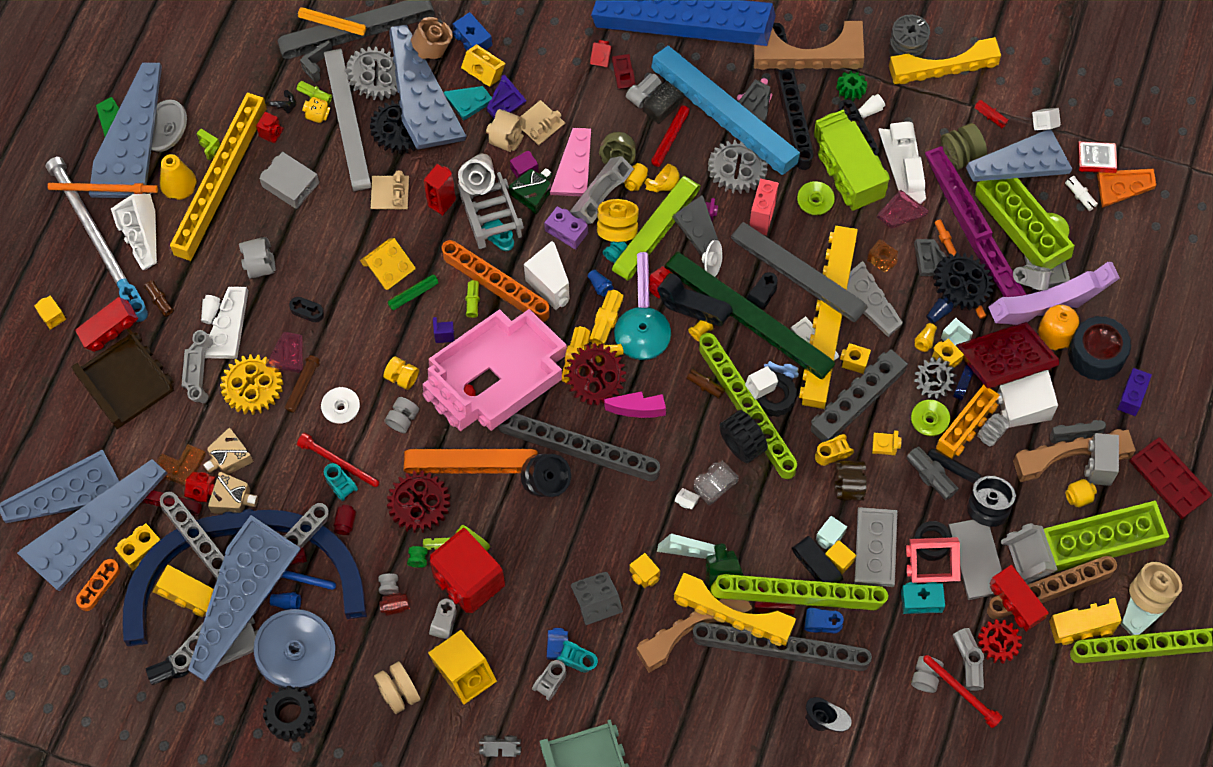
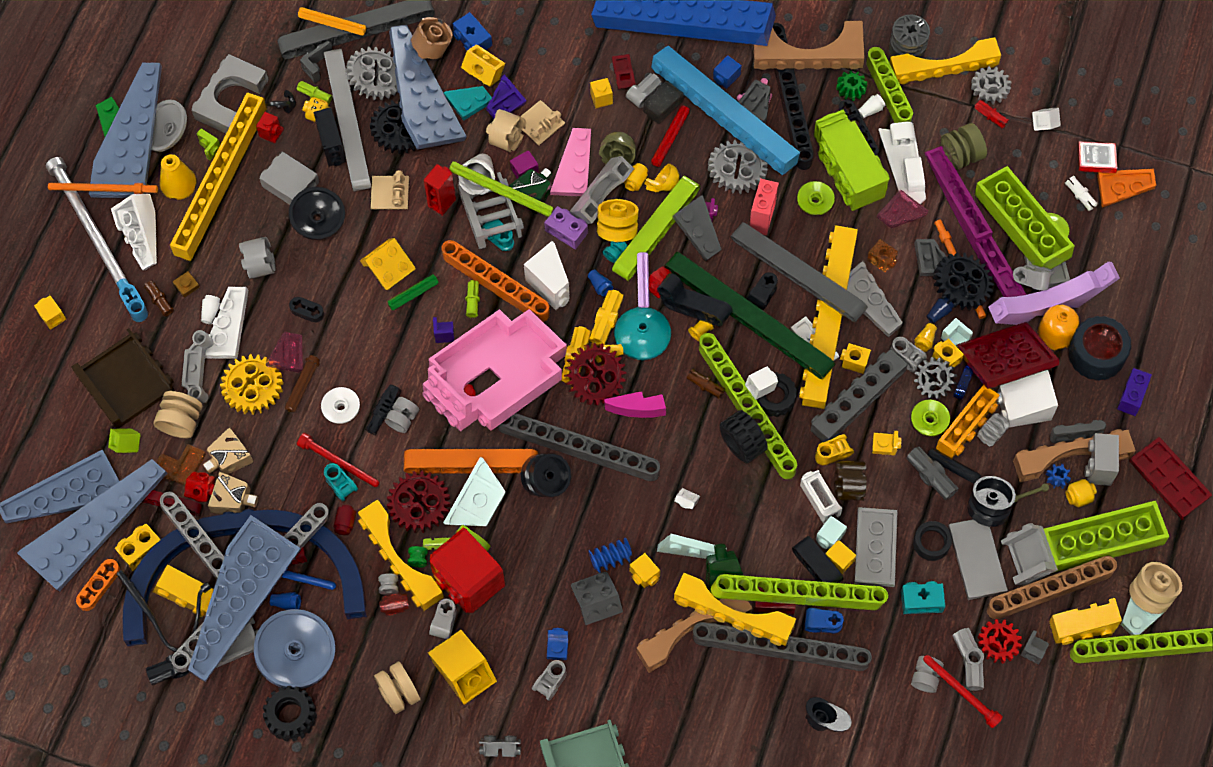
(106, 324): red brick -> none
(124, 440): none -> lime panel
(137, 596): none -> black piece
(178, 414): none -> tan wheel
(186, 284): none -> pearl gold plate
(230, 73): none -> light grey arch
(313, 203): none -> black dish
(329, 137): none -> black window
(382, 408): none -> black hinge
(401, 373): yellow wheel -> none
(422, 586): none -> yellow arch
(477, 498): none -> light aqua wing
(501, 189): none -> lime axle
(573, 655): teal piece -> none
(601, 53): bracket -> none
(601, 93): none -> yellow brick
(611, 555): none -> blue piece
(713, 258): white dish -> none
(715, 482): clear brick -> none
(726, 72): none -> blue brick
(787, 369): light blue plate -> none
(820, 495): none -> white window
(886, 80): none -> lime beam
(910, 354): none -> light grey piece
(954, 545): coral window -> none
(991, 85): none -> light grey gear
(1018, 598): red brick -> none
(1027, 158): sand blue wing -> none
(1034, 648): none -> dark grey panel
(1044, 488): none -> olive hinge
(1058, 471): none -> blue gear

